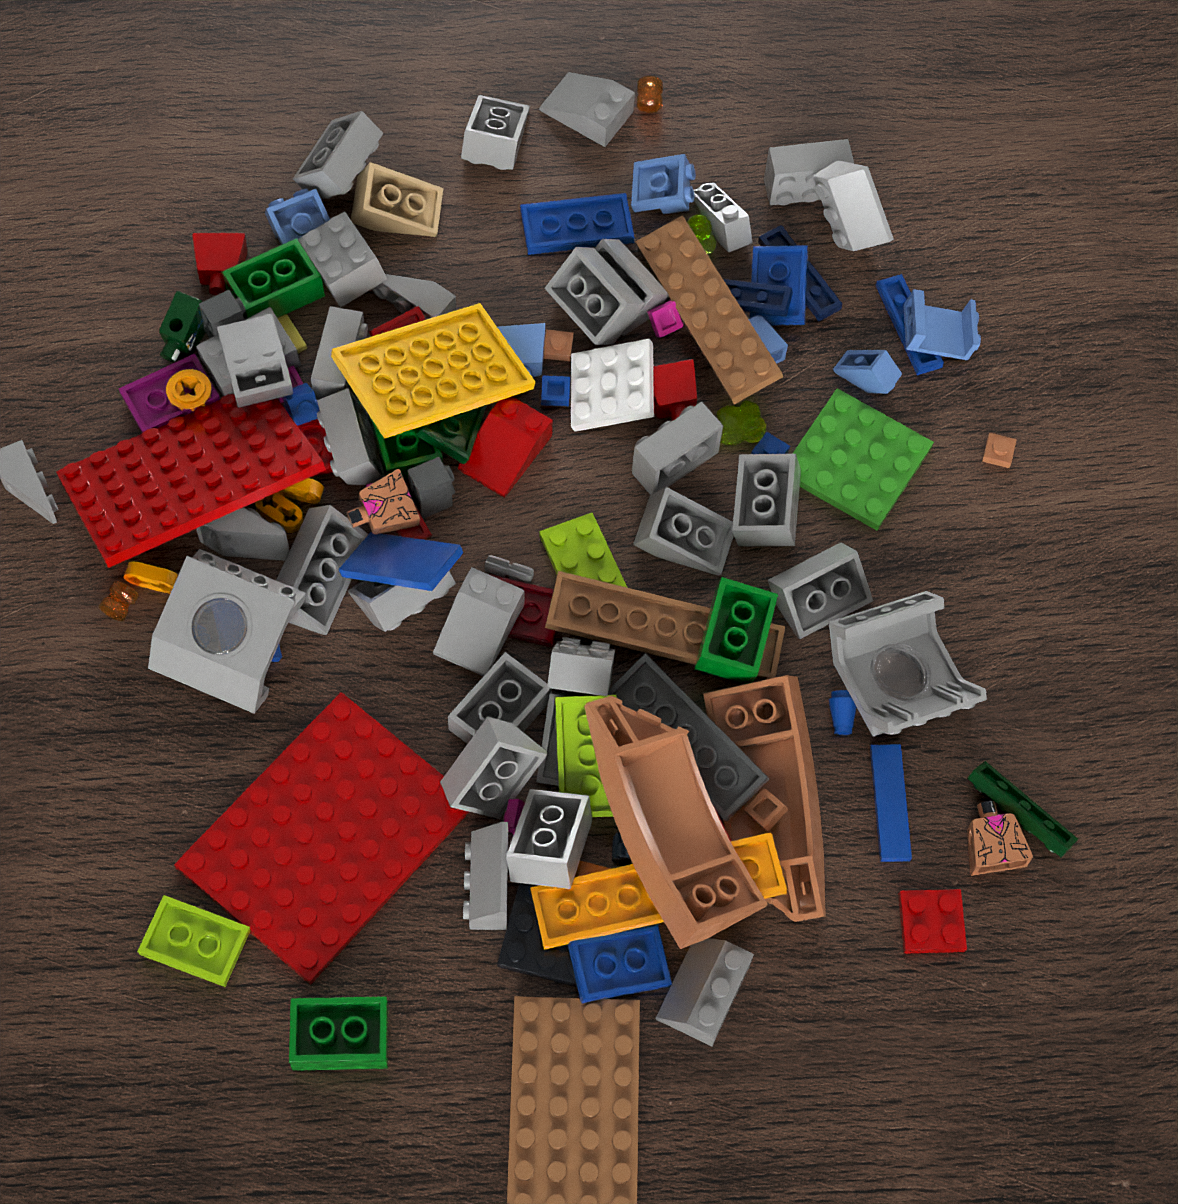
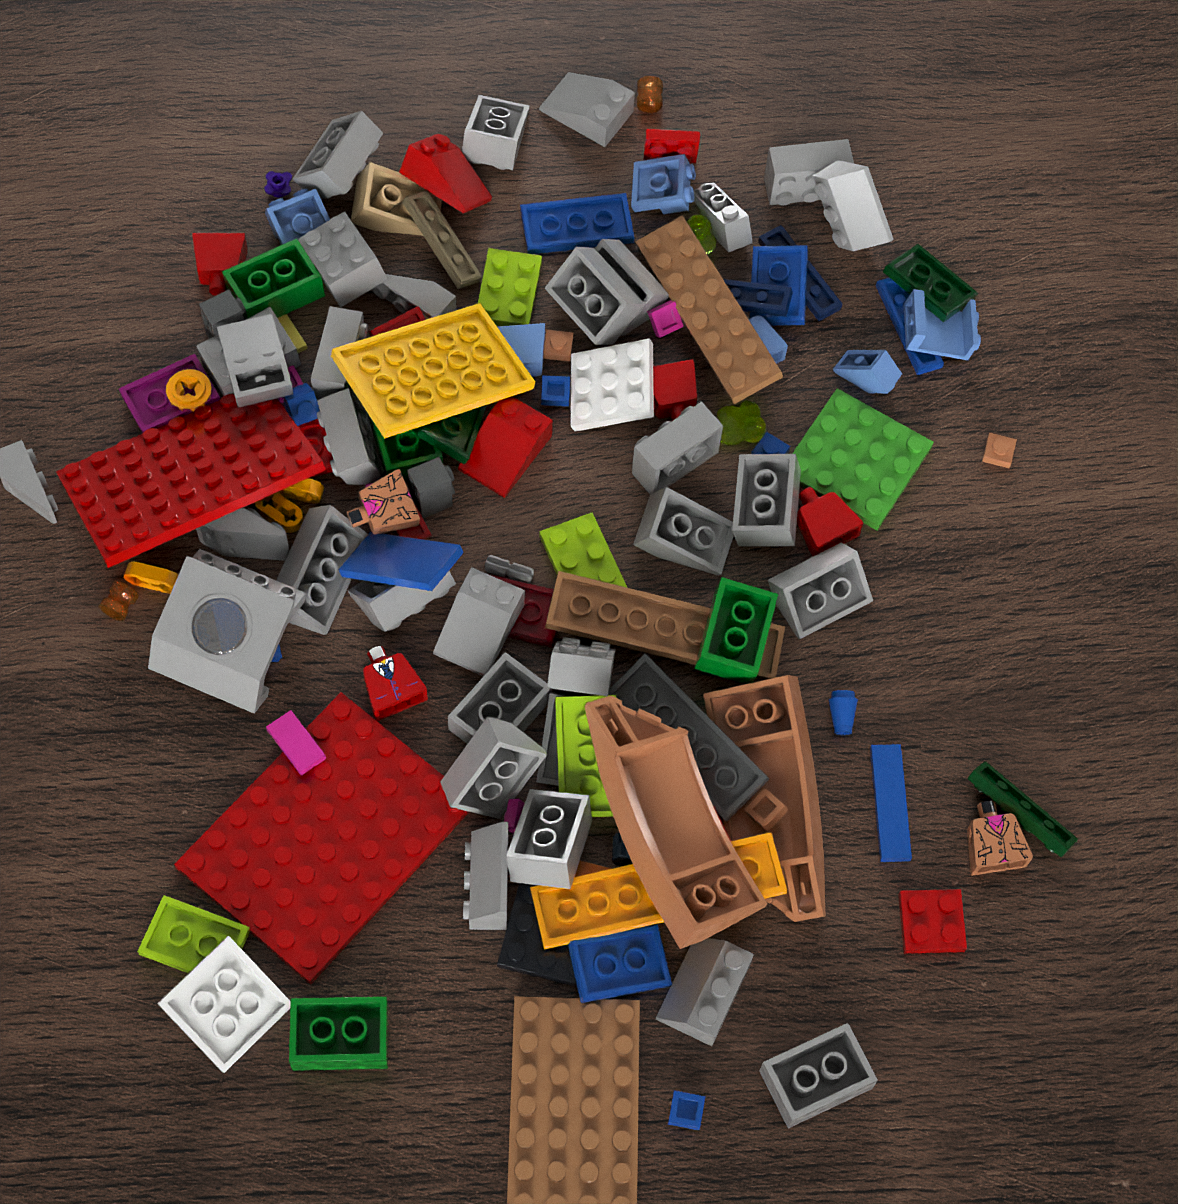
(181, 327): dark green torso -> none
(225, 1004): none -> white plate
(281, 189): none -> dark purple plate
(296, 742): none -> dark pink tile
(391, 684): none -> red torso
(442, 239): none -> dark tan tile
(445, 173): none -> red slope
(510, 286): none -> lime plate
(671, 143): none -> red plate
(686, 1110): none -> blue plate
(818, 1075): none -> light grey brick
(826, 521): none -> red torso
(899, 665): light grey panel -> none
(943, 289): none -> dark green tile

